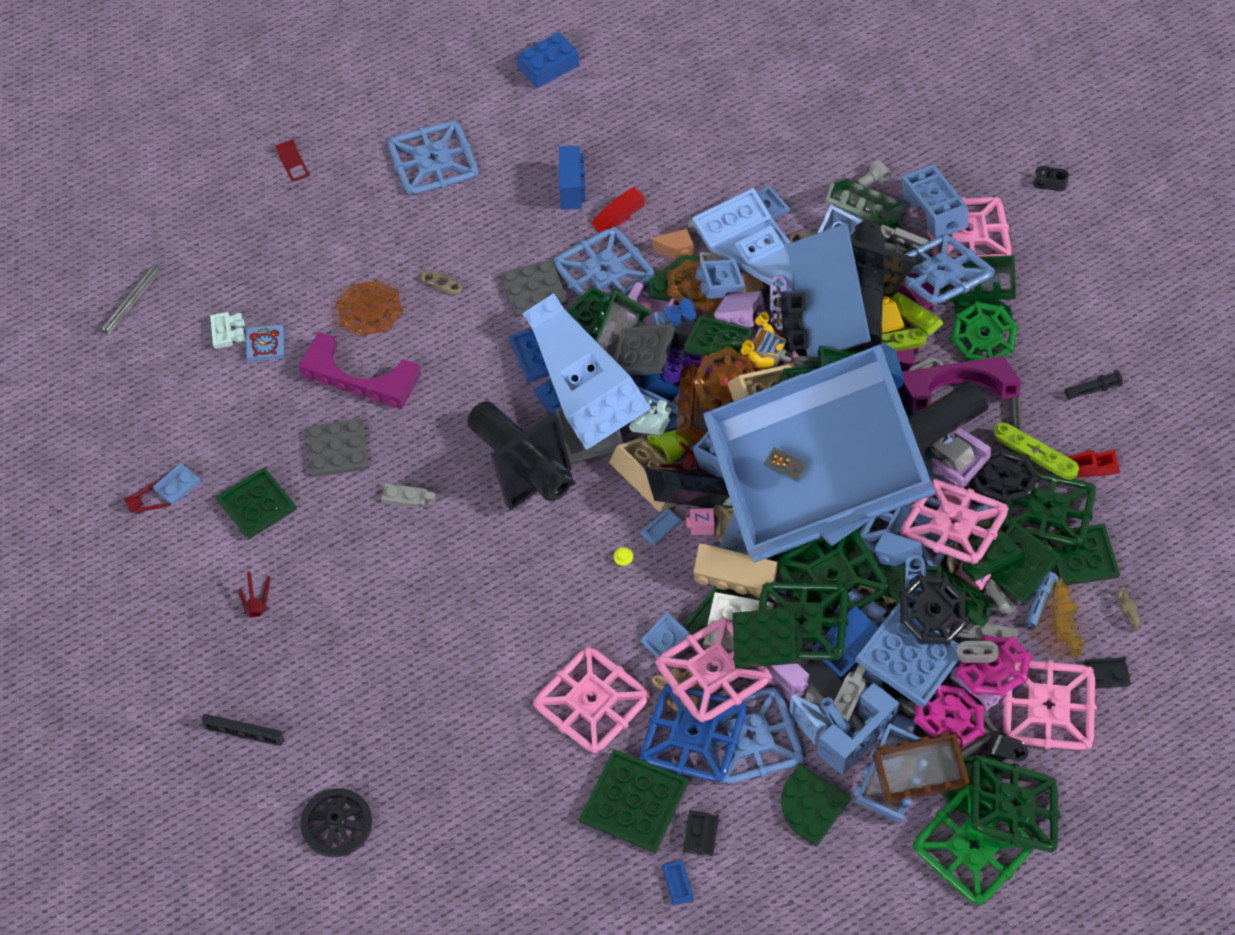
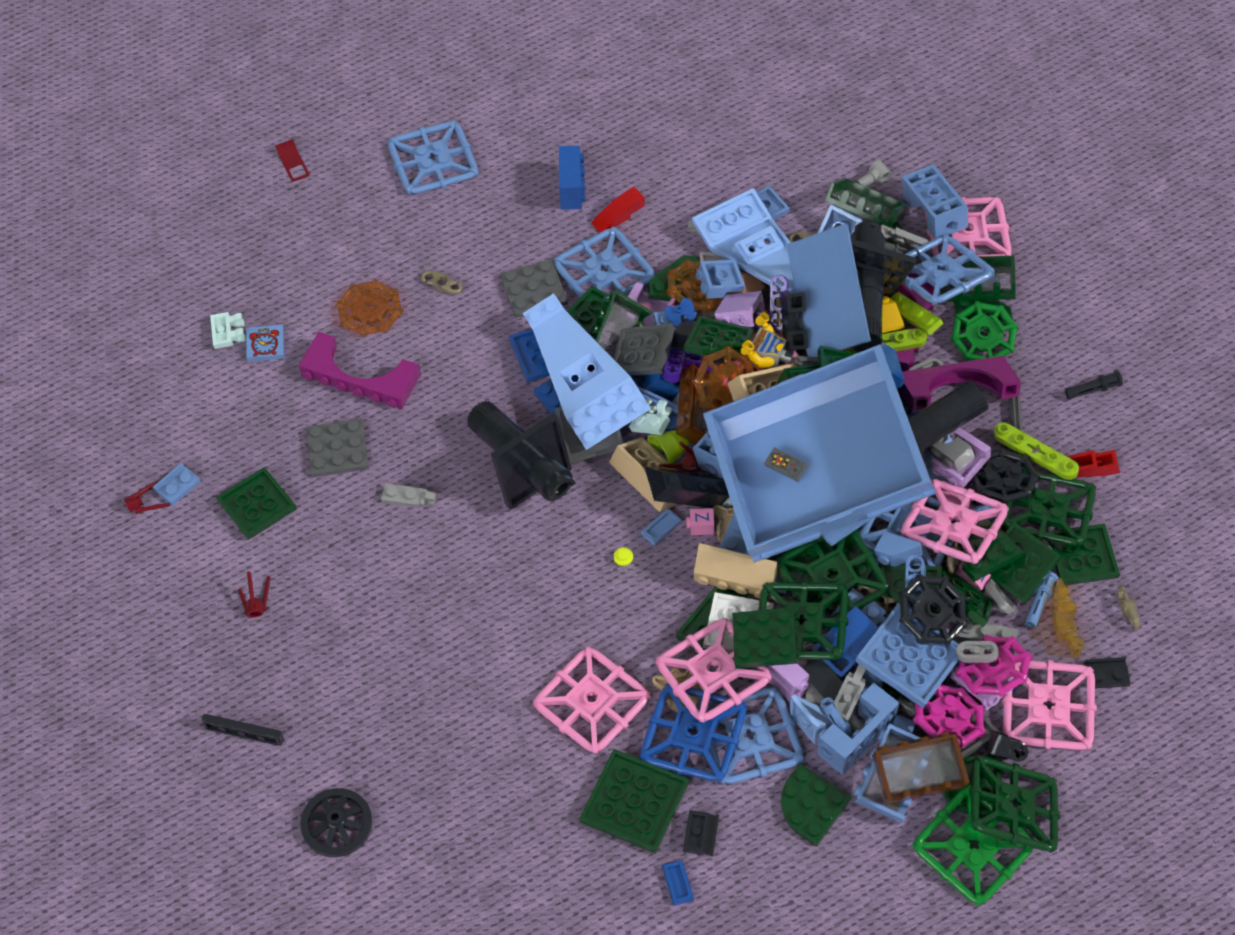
(130, 299): dark grey axle -> none
(548, 59): blue brick -> none
(665, 635): medium blue tile -> none
(674, 244): nougat slope -> none
(1053, 178): black piece -> none

